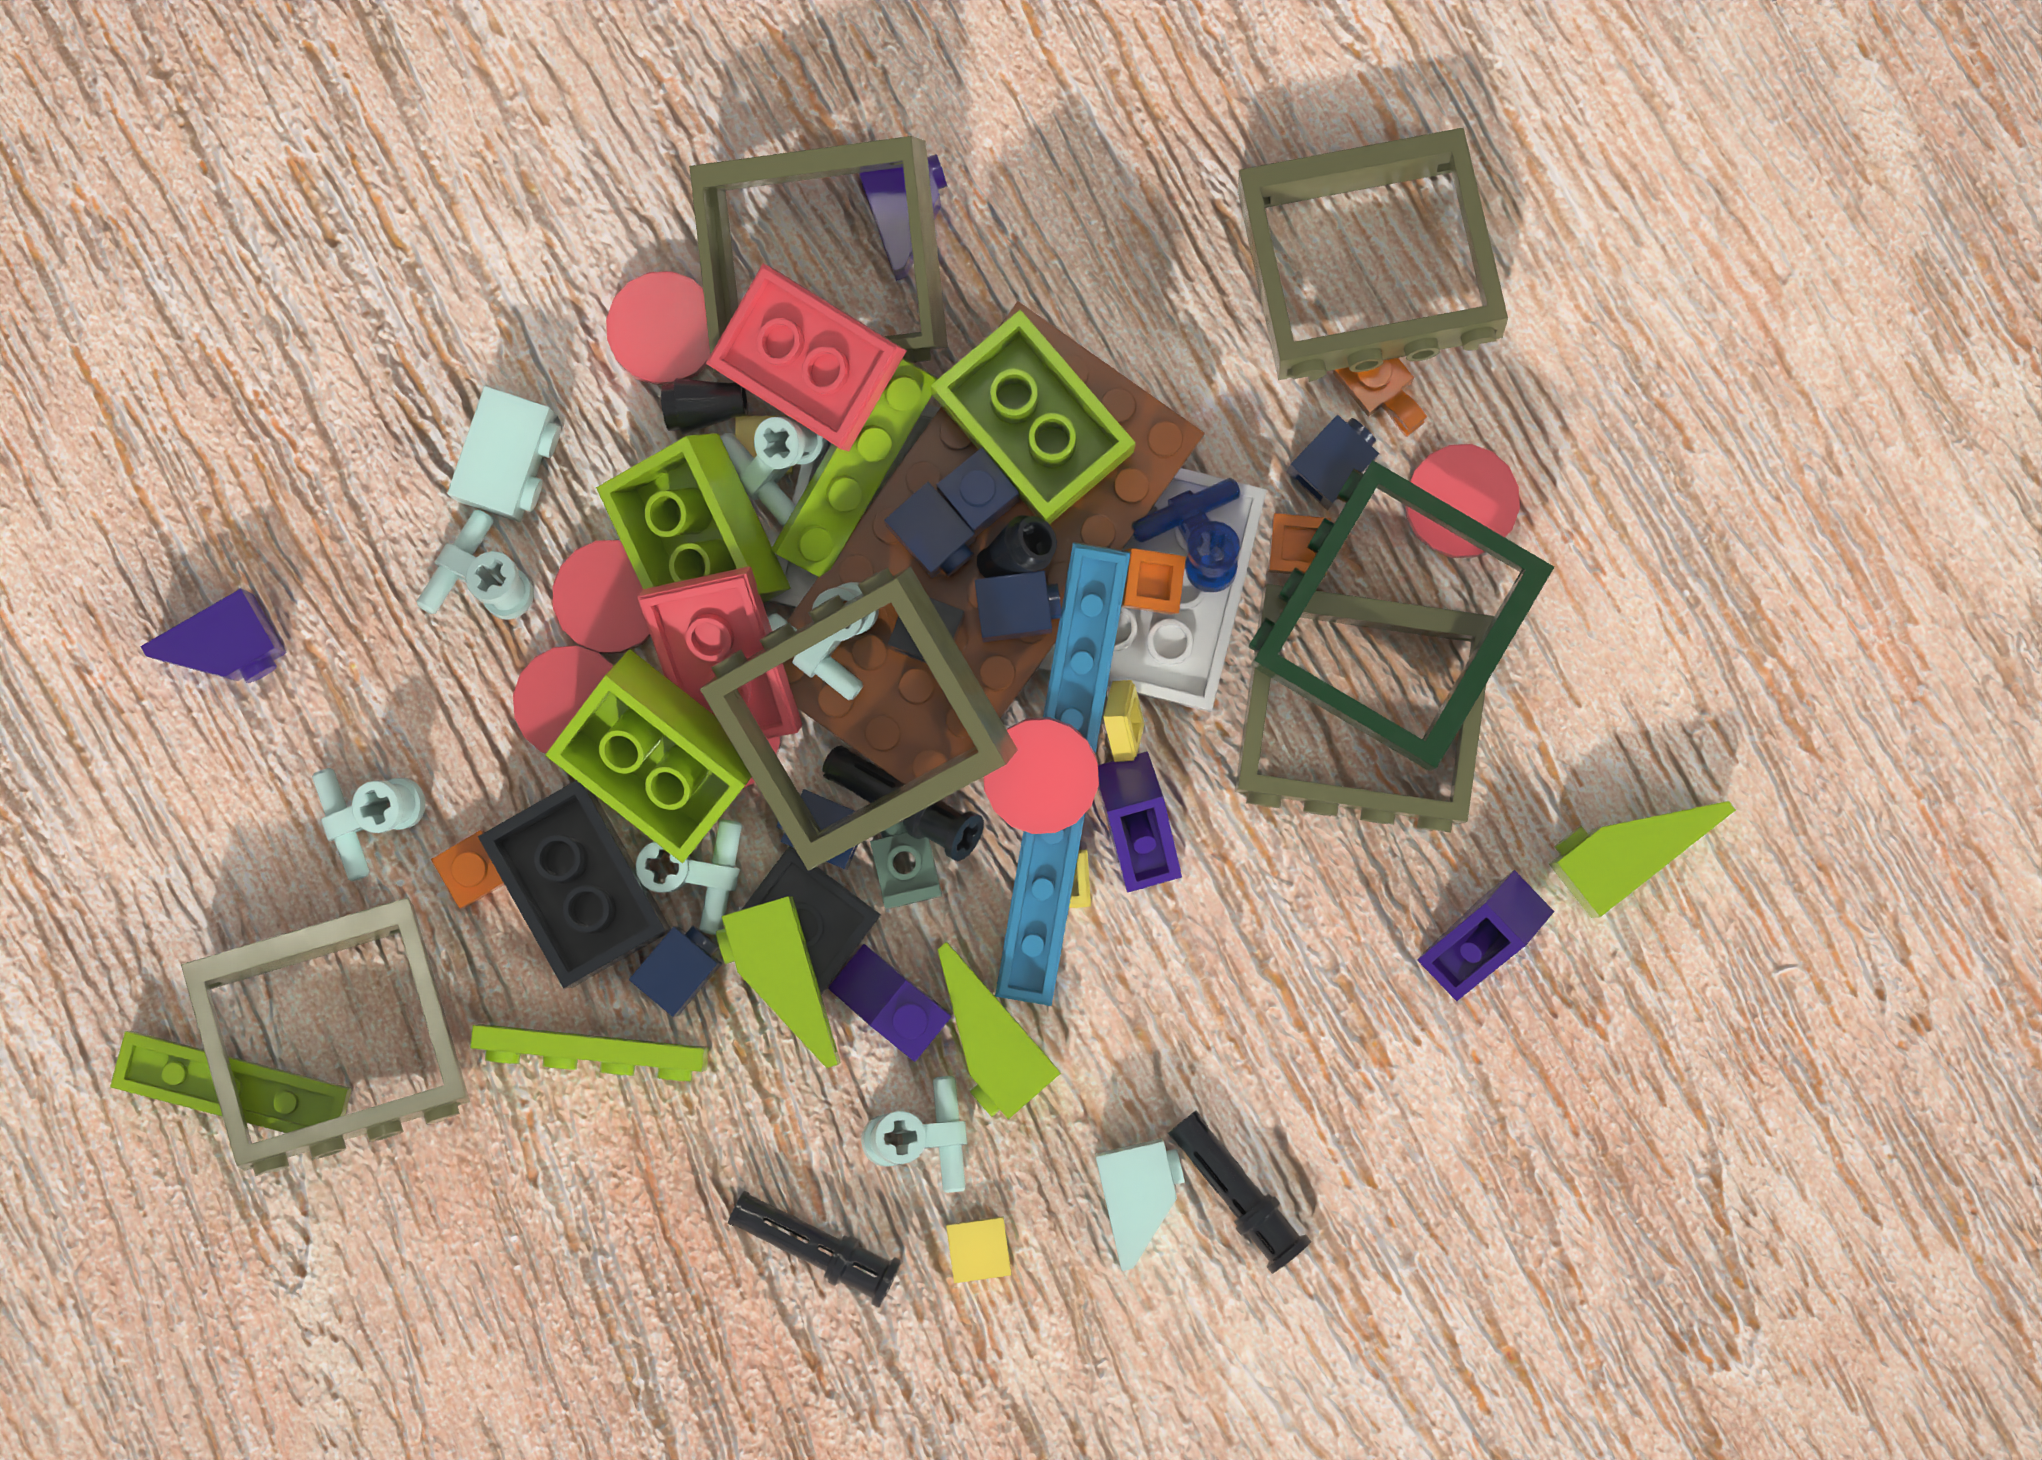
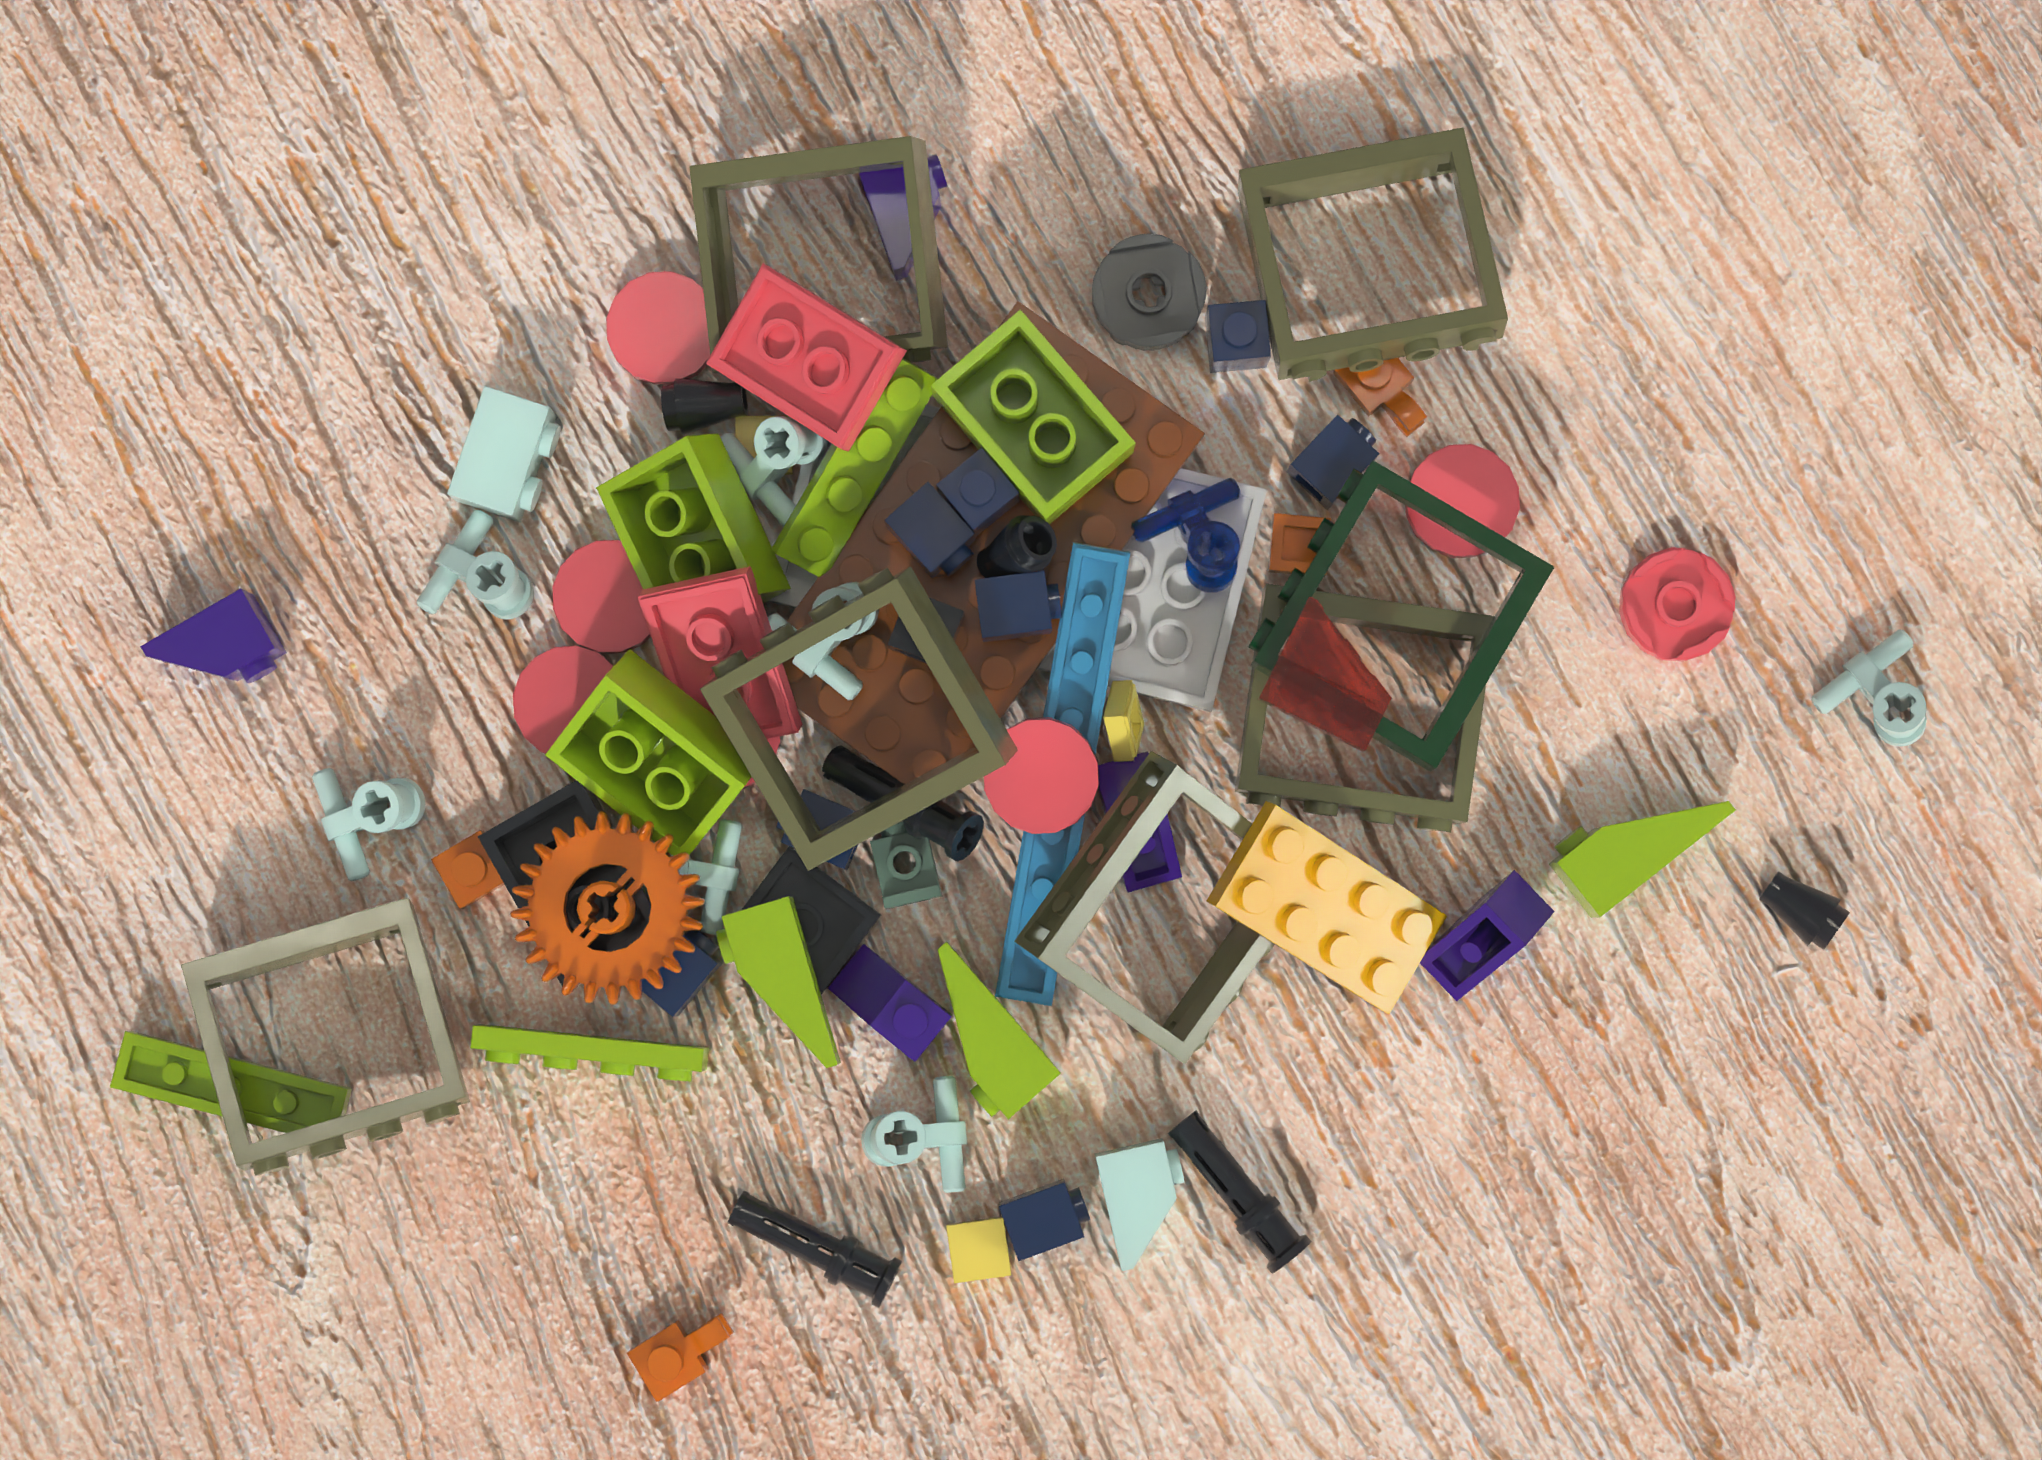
(567, 949): none -> orange gear
(674, 1357): none -> orange plate
(1044, 1218): none -> dark blue brick
(1094, 876): none -> olive window
(1154, 581): orange plate -> none
(1168, 266): none -> dark grey plate
(1237, 336): none -> dark blue brick
(1325, 681): none -> clear red wing
(1326, 907): none -> yellow plate
(1677, 604): none -> coral tile
(1806, 910): none -> black cone
(1866, 674): none -> light aqua piece

